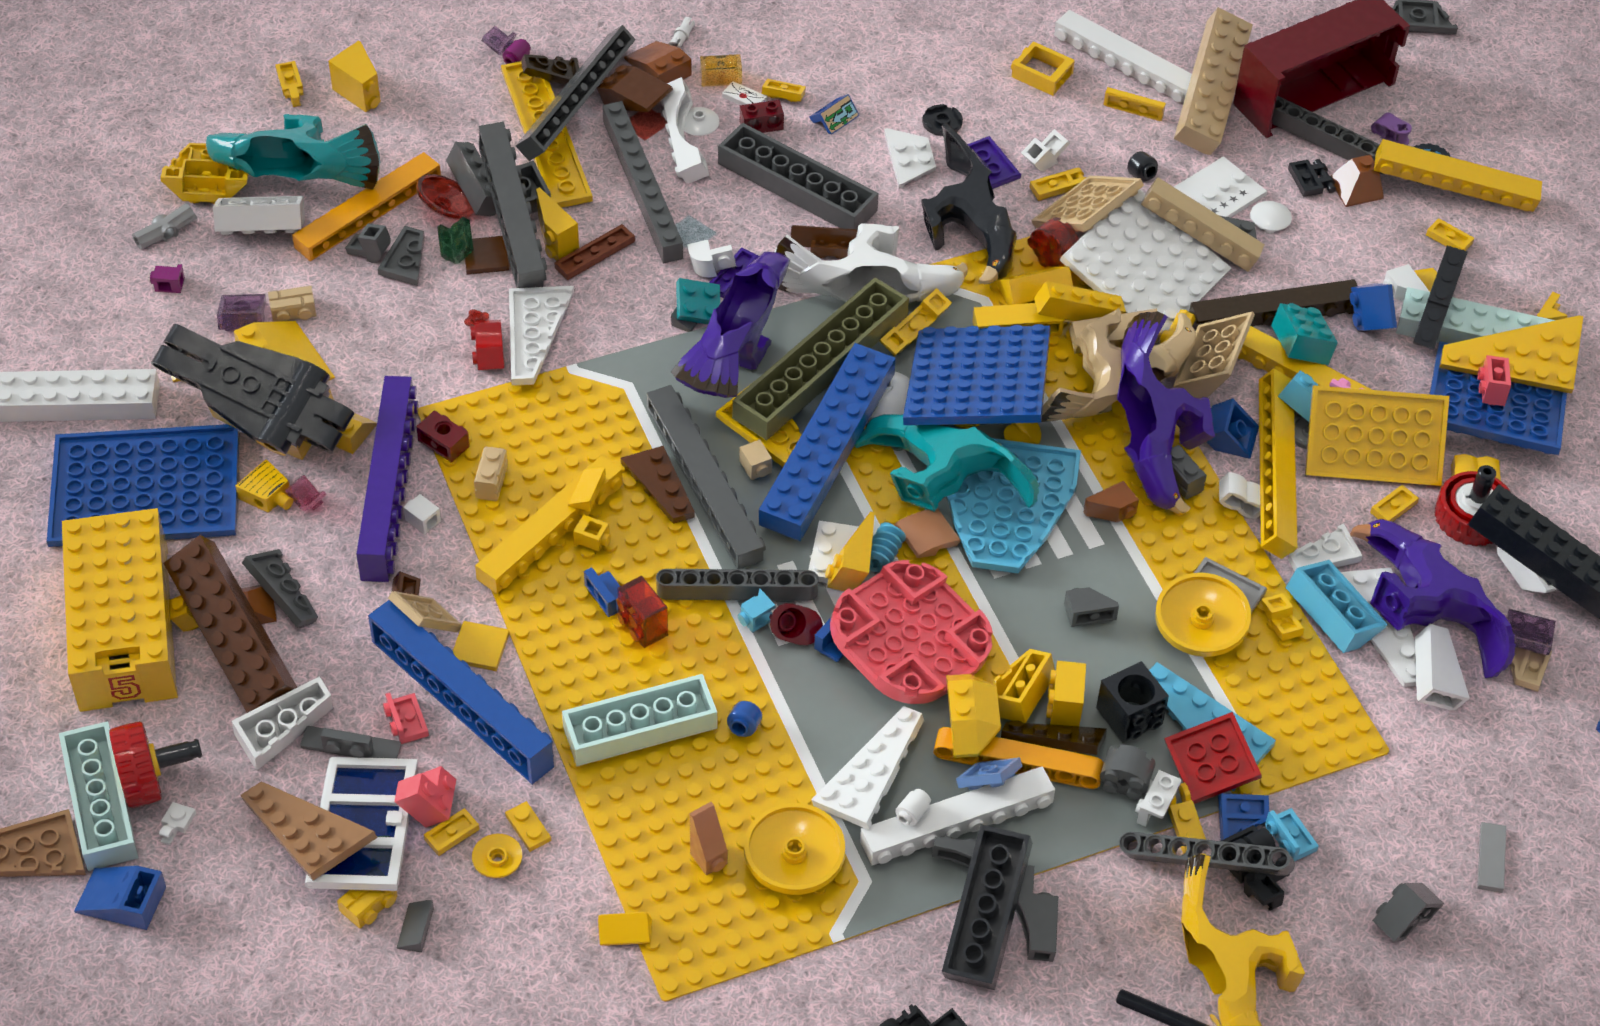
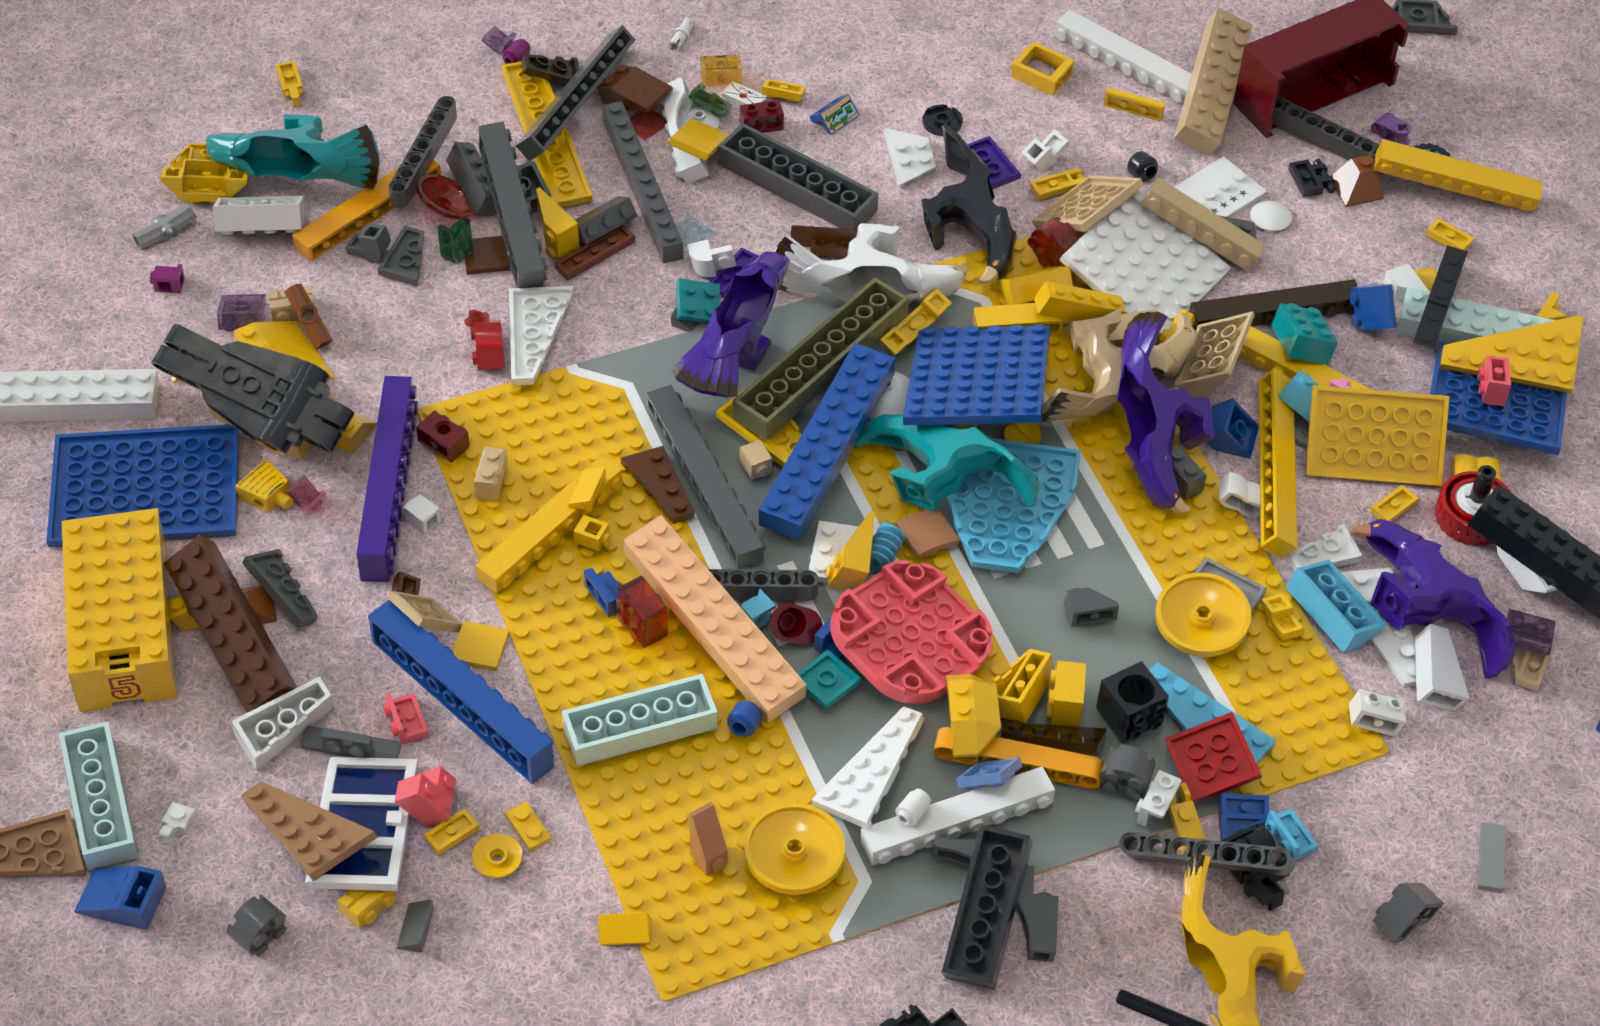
(140, 762): red wheel -> none
(257, 924): none -> dark grey brick
(302, 304): none -> dark orange piece
(355, 77): yellow slope -> none
(422, 151): none -> dark grey beam
(605, 219): none -> dark grey brick
(661, 61): dark orange slope -> none
(698, 139): none -> yellow tile
(712, 101): none -> clear green wing
(714, 618): none -> light nougat brick
(828, 679): none -> teal plate
(1112, 503): dark orange slope -> none
(1377, 712): none -> white brick

